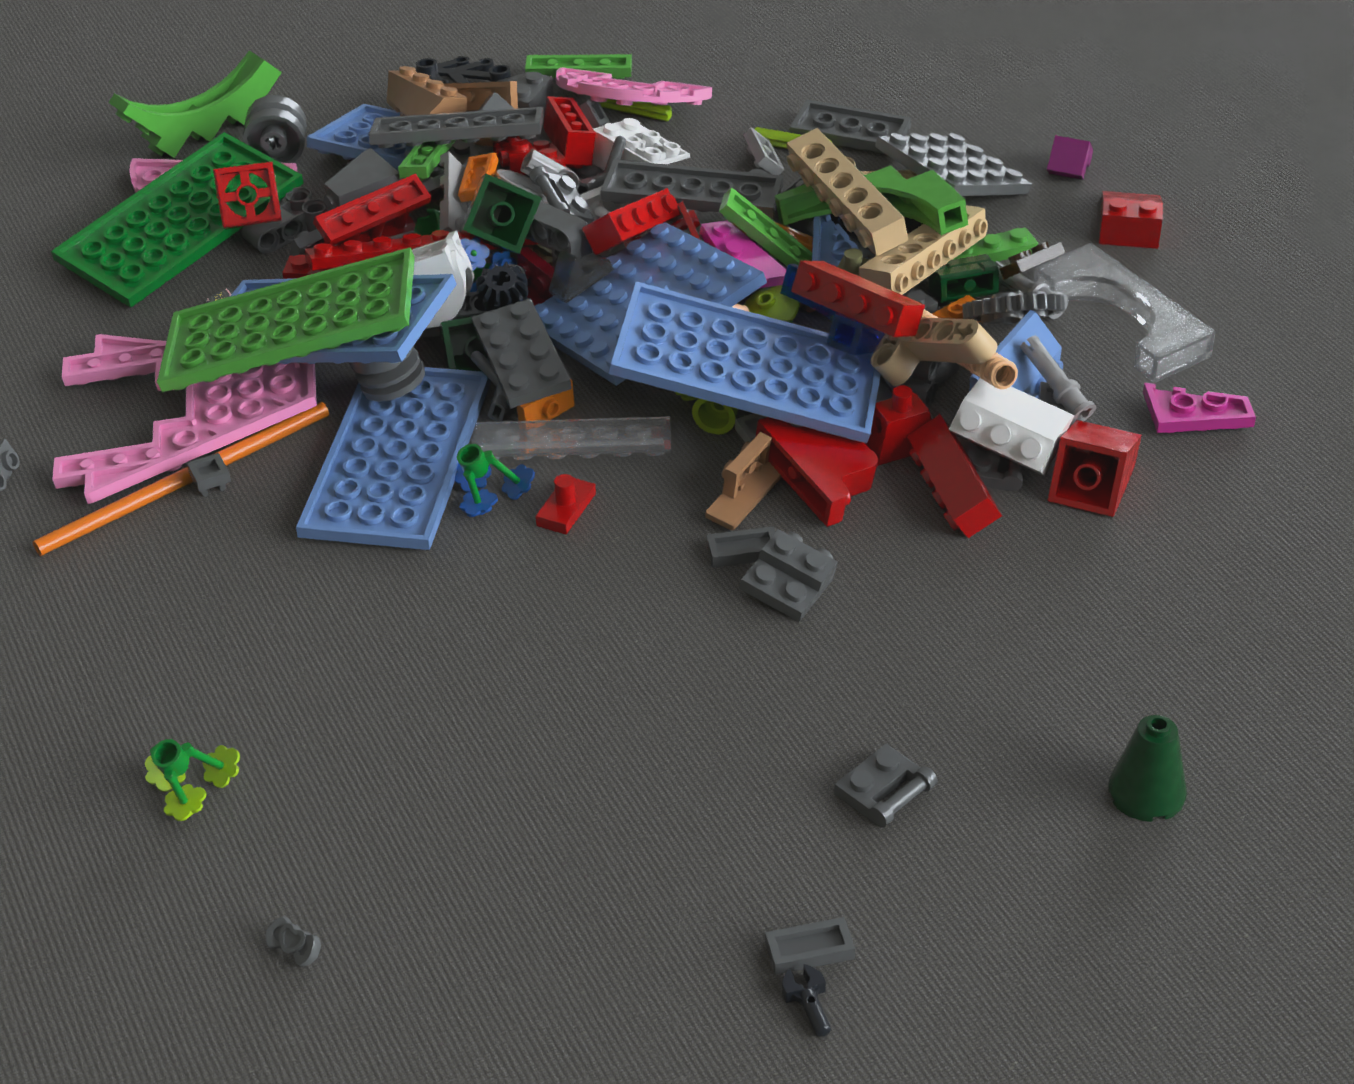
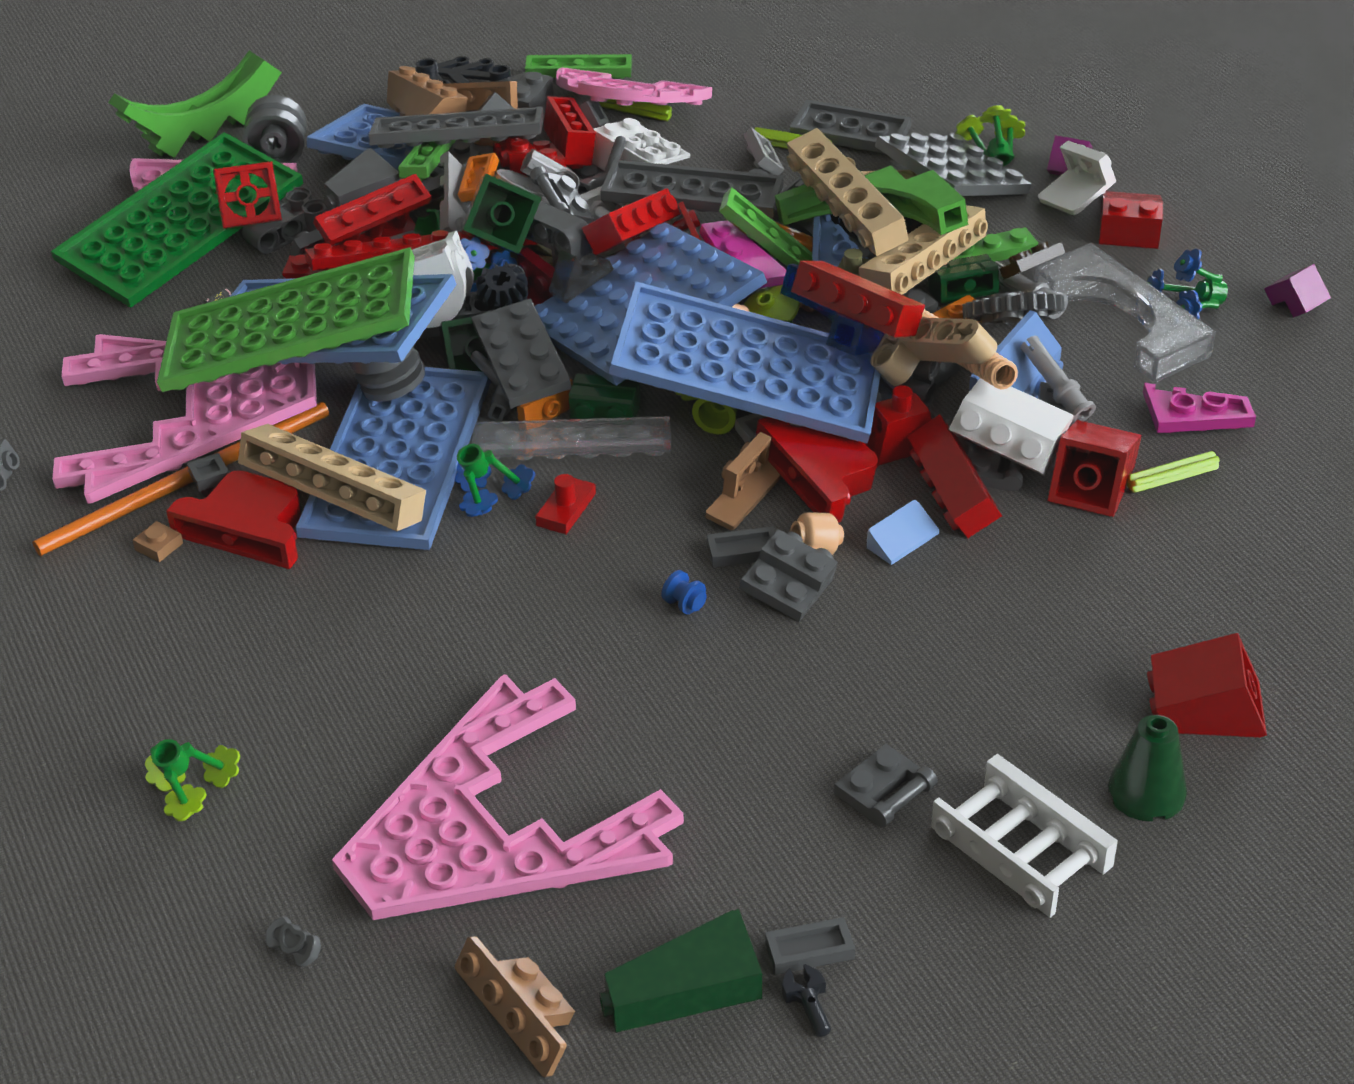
(157, 541): none -> medium nougat plate
(243, 517): none -> red brick
(332, 477): none -> tan brick
(442, 847): none -> bright pink wing
(520, 1002): none -> medium nougat bracket
(598, 398): none -> dark green brick
(685, 976): none -> dark green slope
(690, 595): none -> blue wheel
(819, 530): none -> light nougat head
(901, 532): none -> light blue slope
(1005, 126): none -> plant
(1045, 810): none -> white fence
(1084, 181): none -> white bracket
(1173, 471): none -> lime axle
(1208, 689): none -> red slope
(1209, 291): none -> plant
(1300, 290): none -> piece

